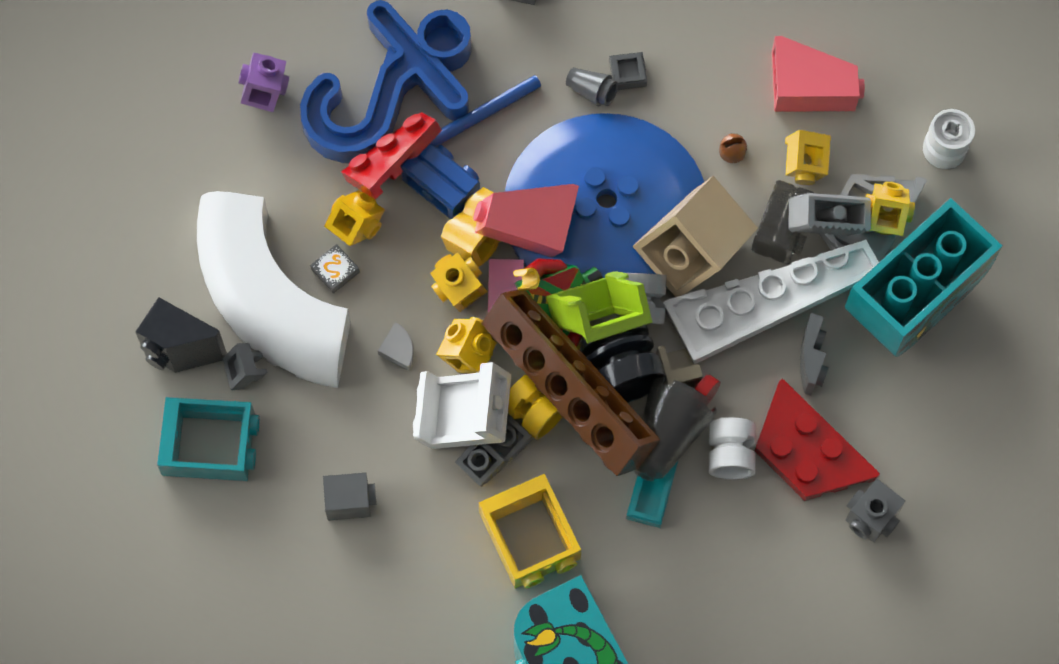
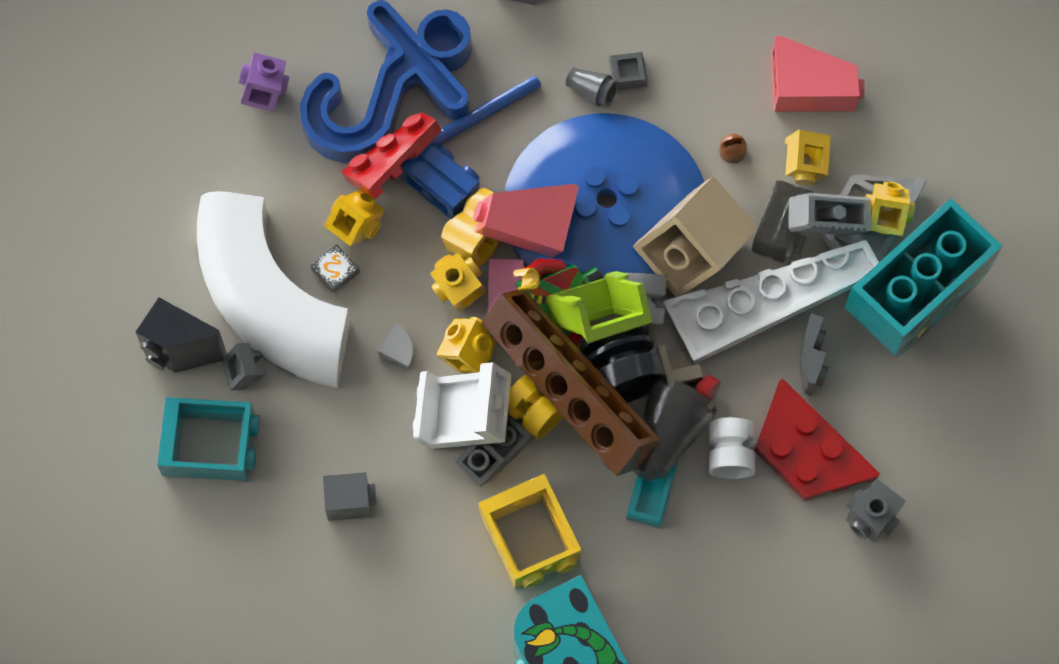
(948, 138): white wheel -> none

